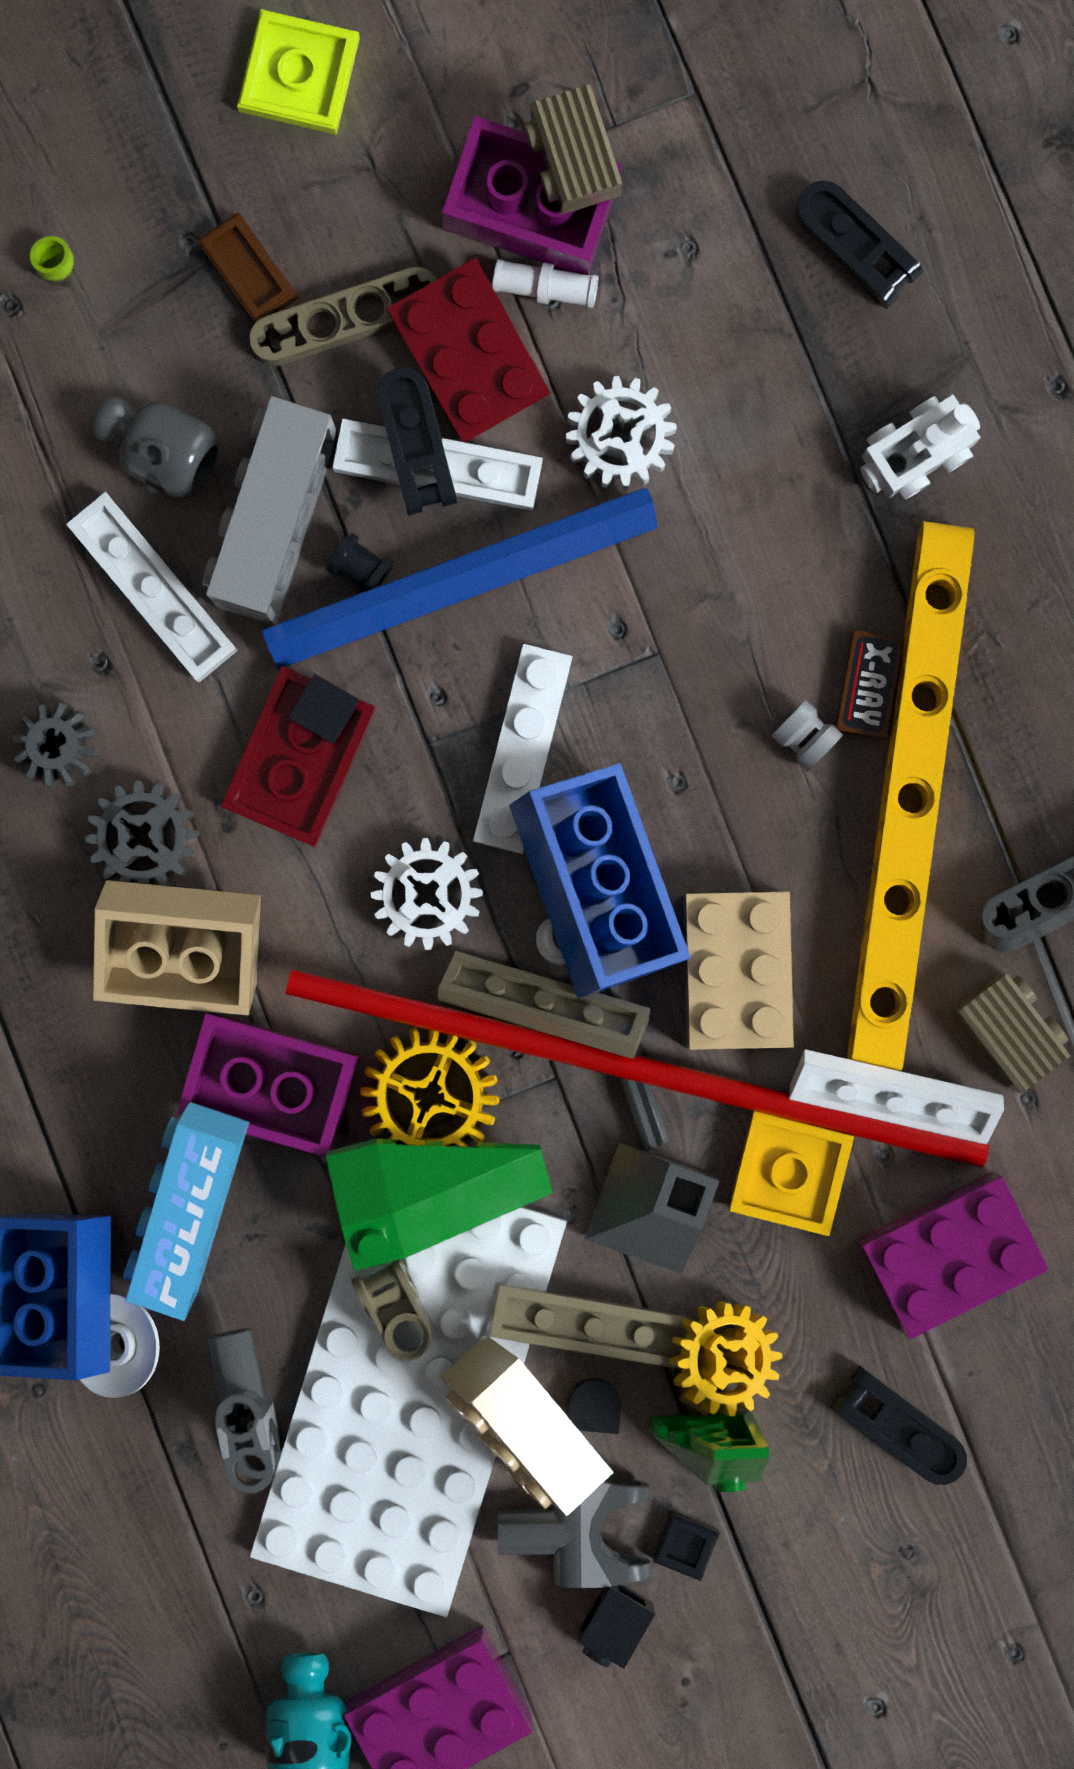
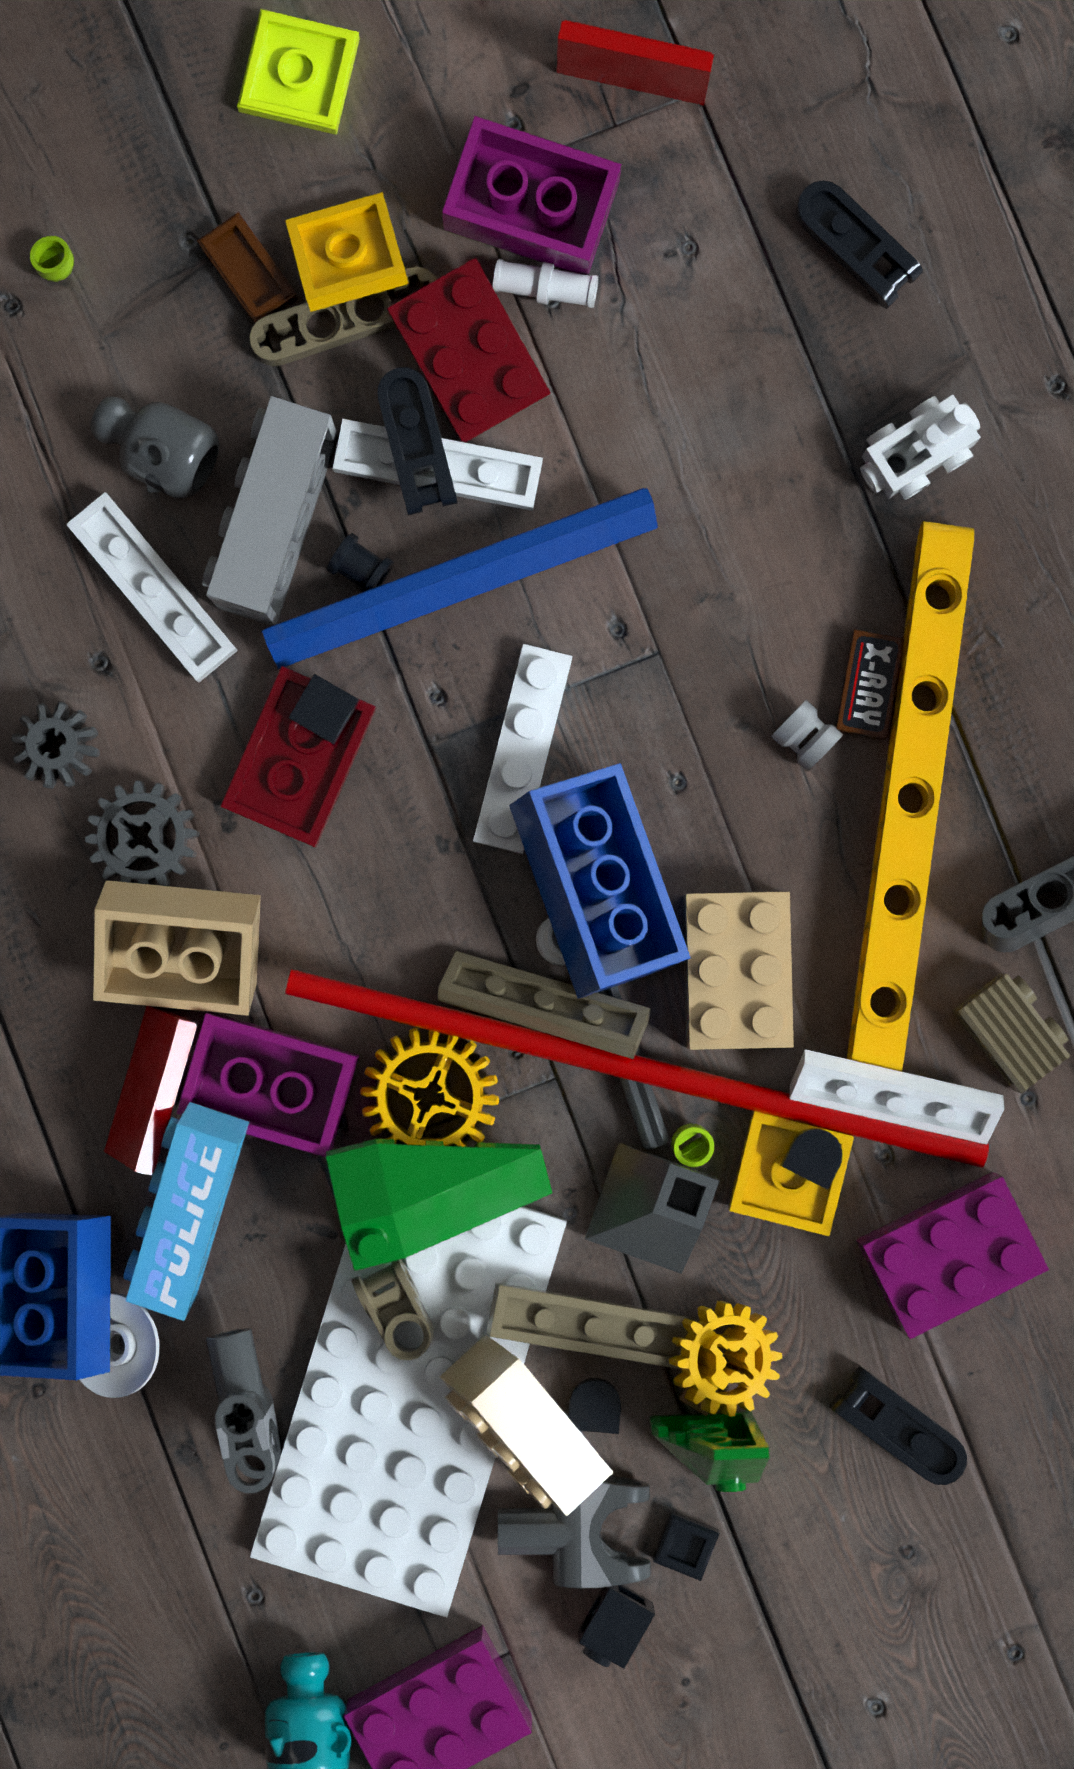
(150, 1089): none -> red tile
(346, 252): none -> yellow plate
(409, 911): white gear -> none
(574, 150): dark tan brick -> none
(611, 413): white gear -> none
(633, 62): none -> red tile
(698, 1151): none -> lime hinge
(814, 1156): none -> black tile

